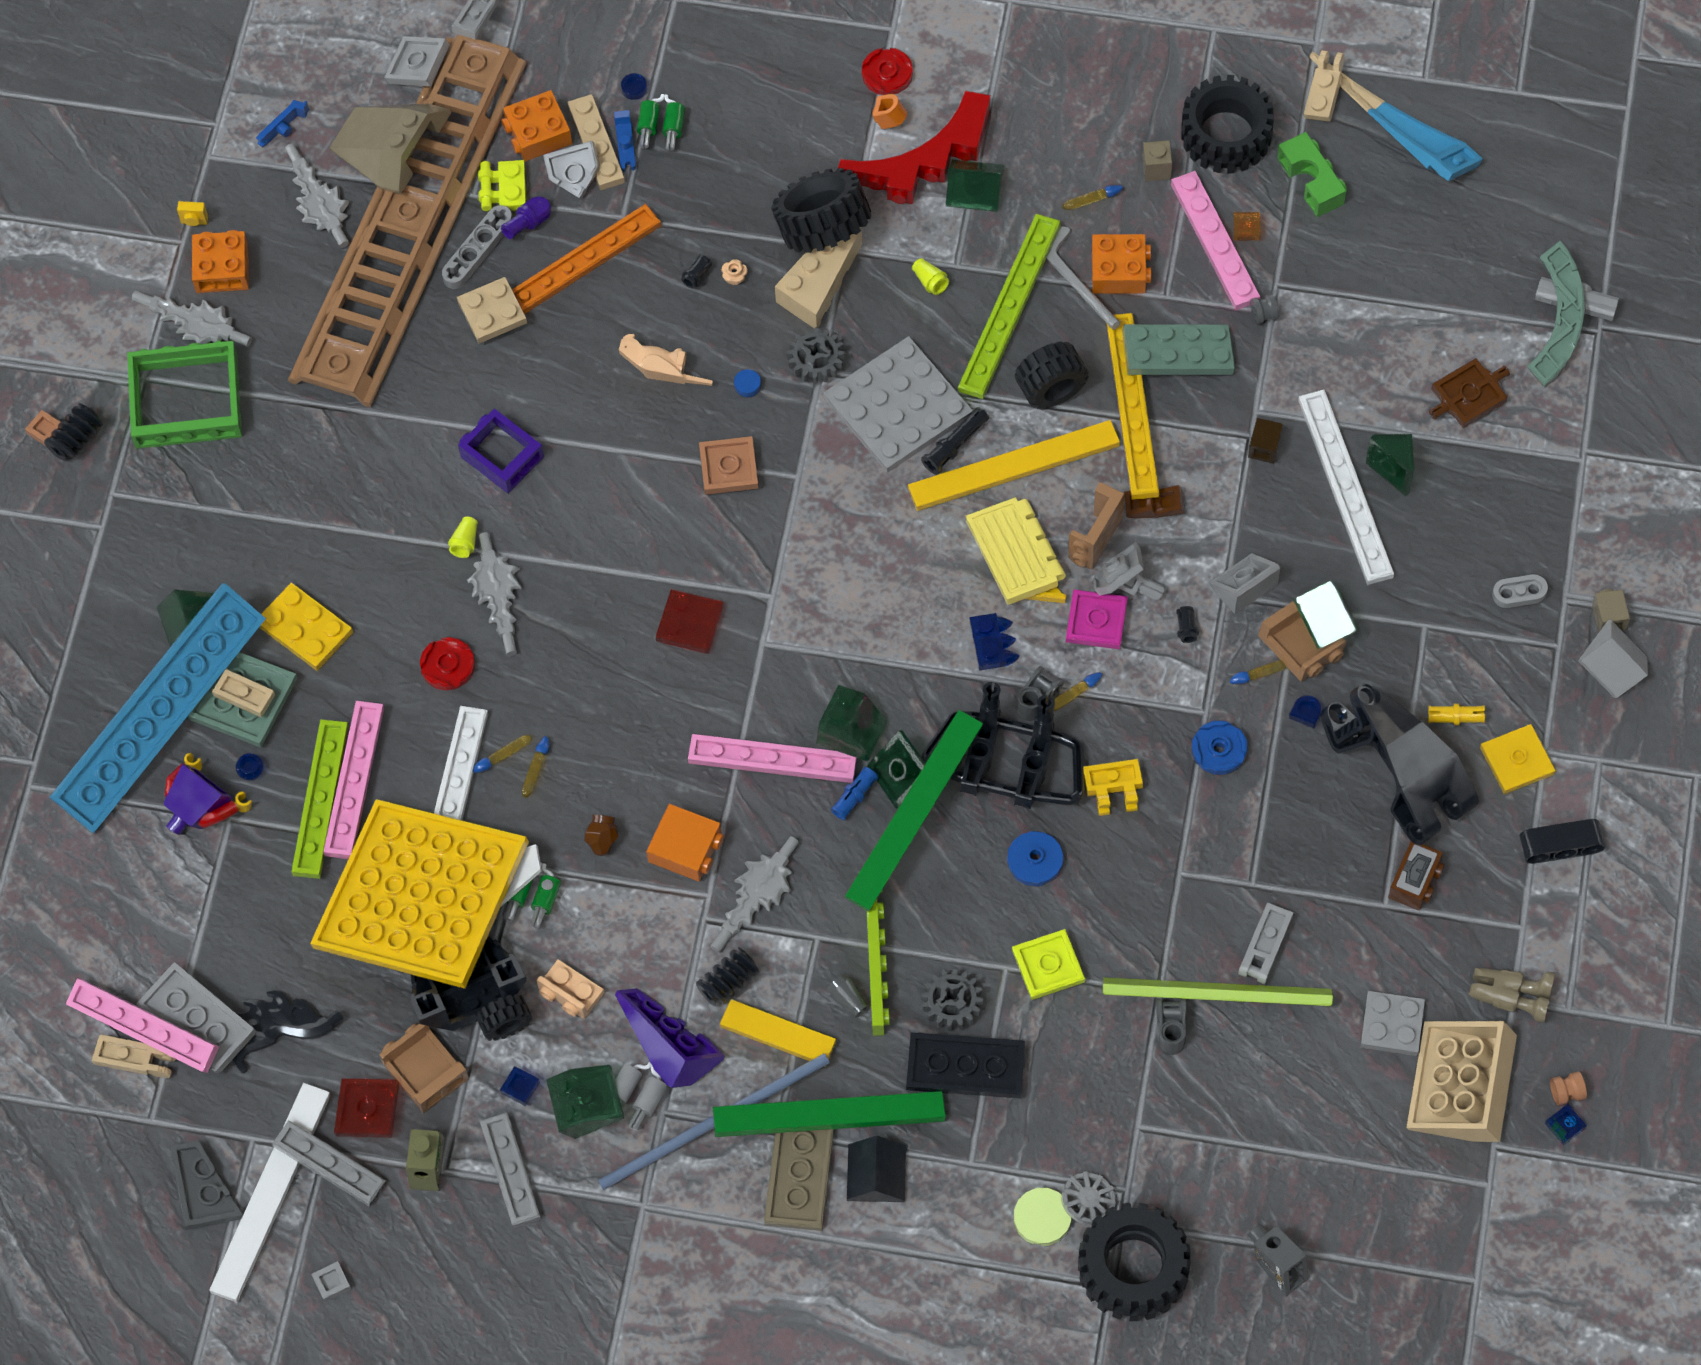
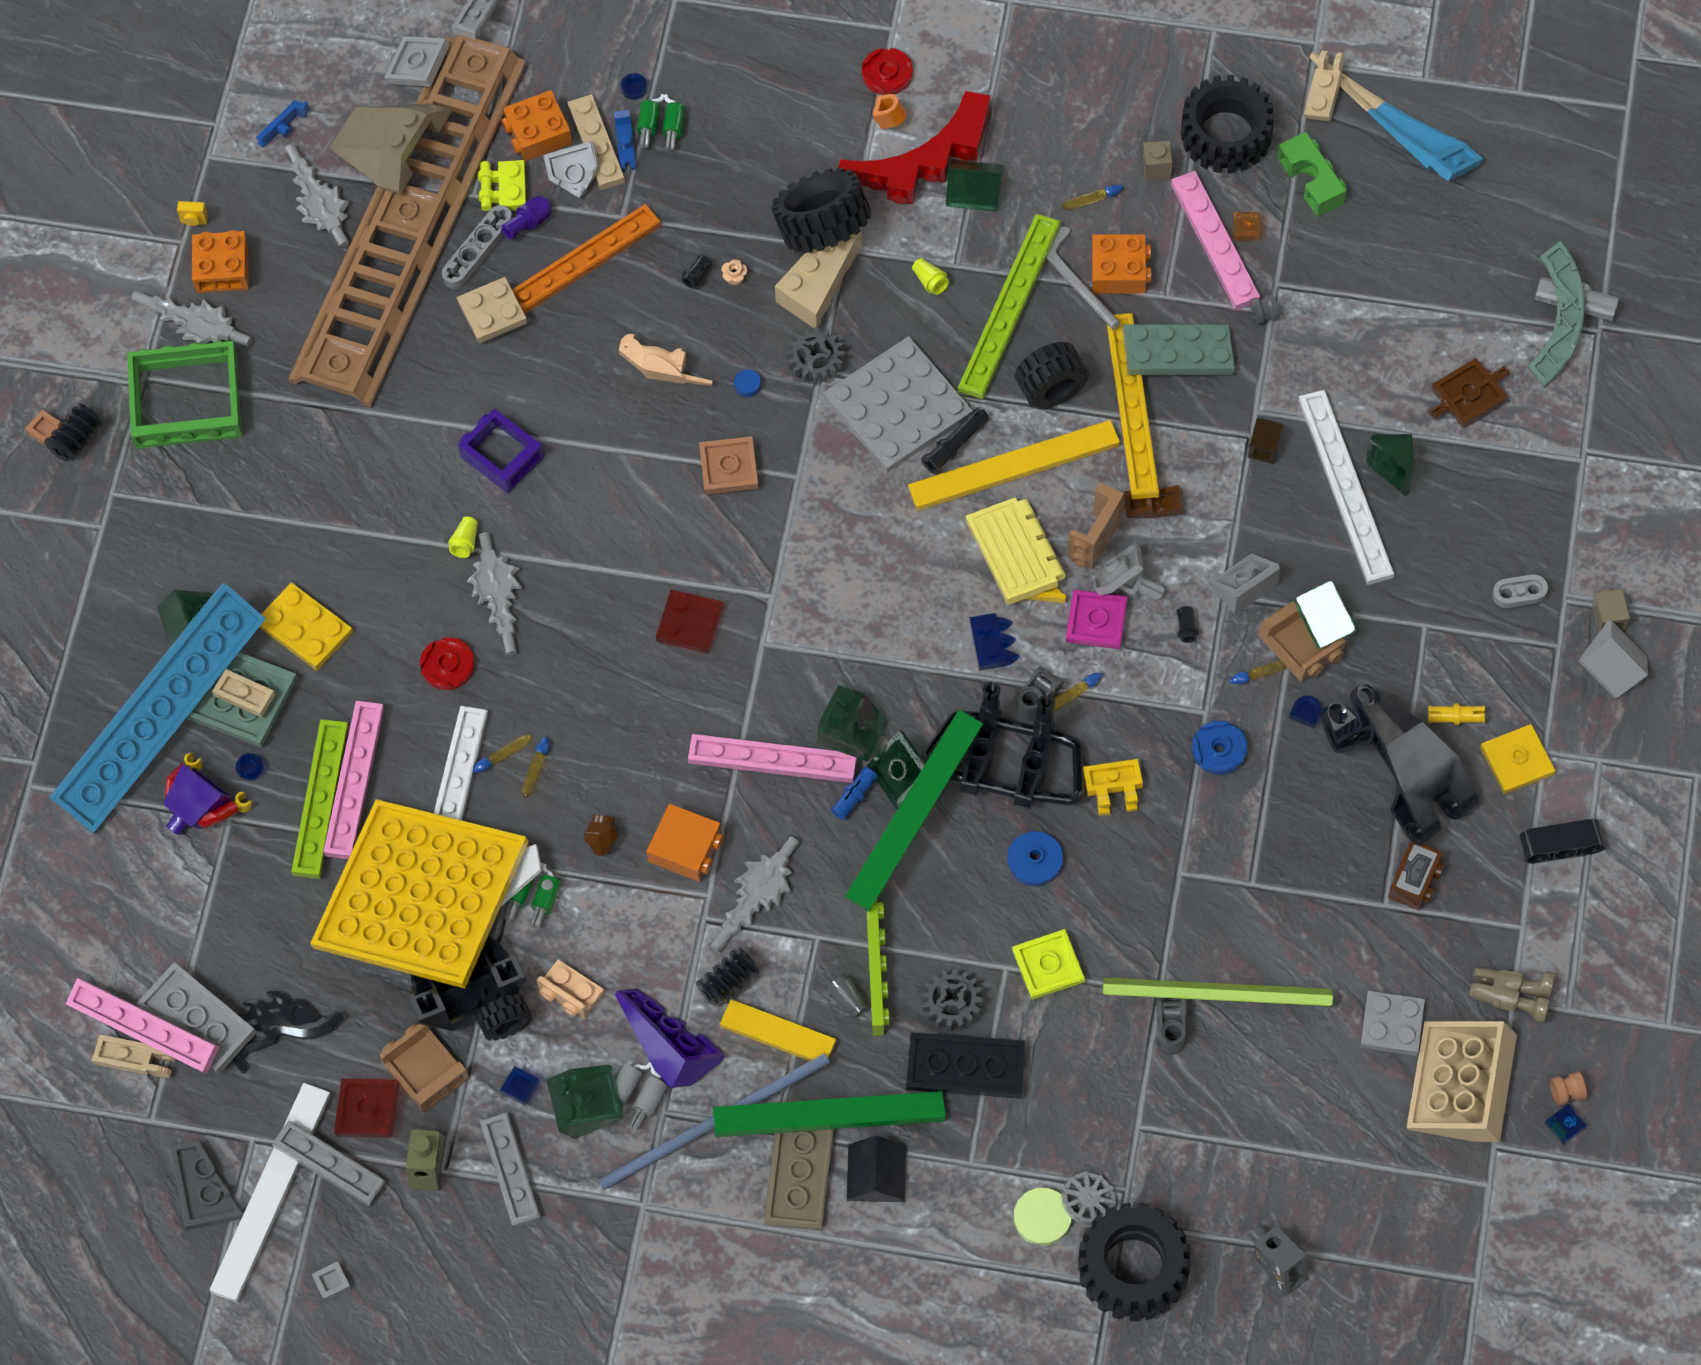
(1266, 942): light grey plate -> none

